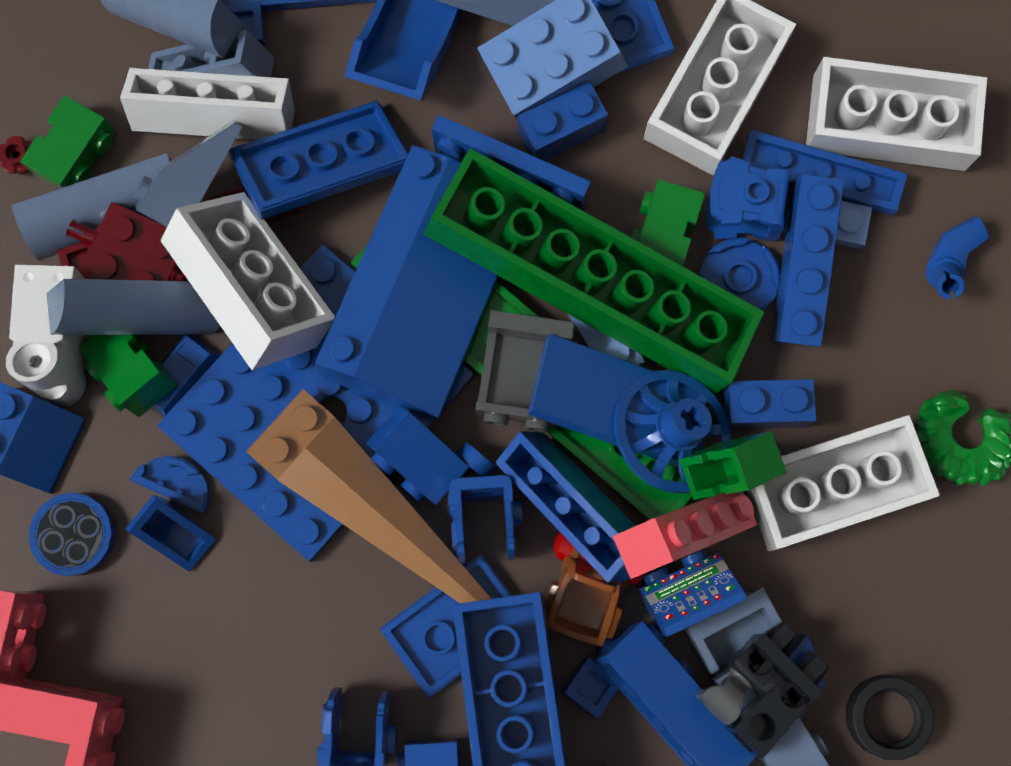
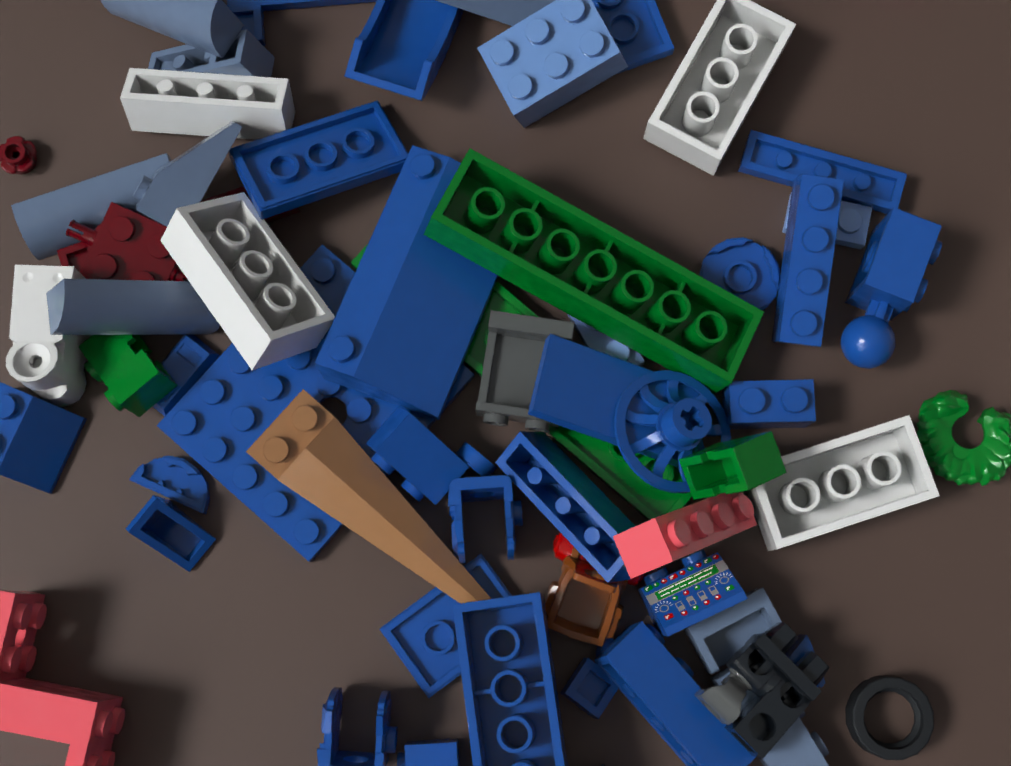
(70, 146): green brick -> none
(71, 534): tile -> none
(456, 139): blue plate -> none
(562, 122): blue brick -> none
(669, 214): green brick -> none
(747, 201): blue piece -> none
(888, 284): none -> blue brick
(897, 113): white brick -> none
(950, 254): blue arm -> none

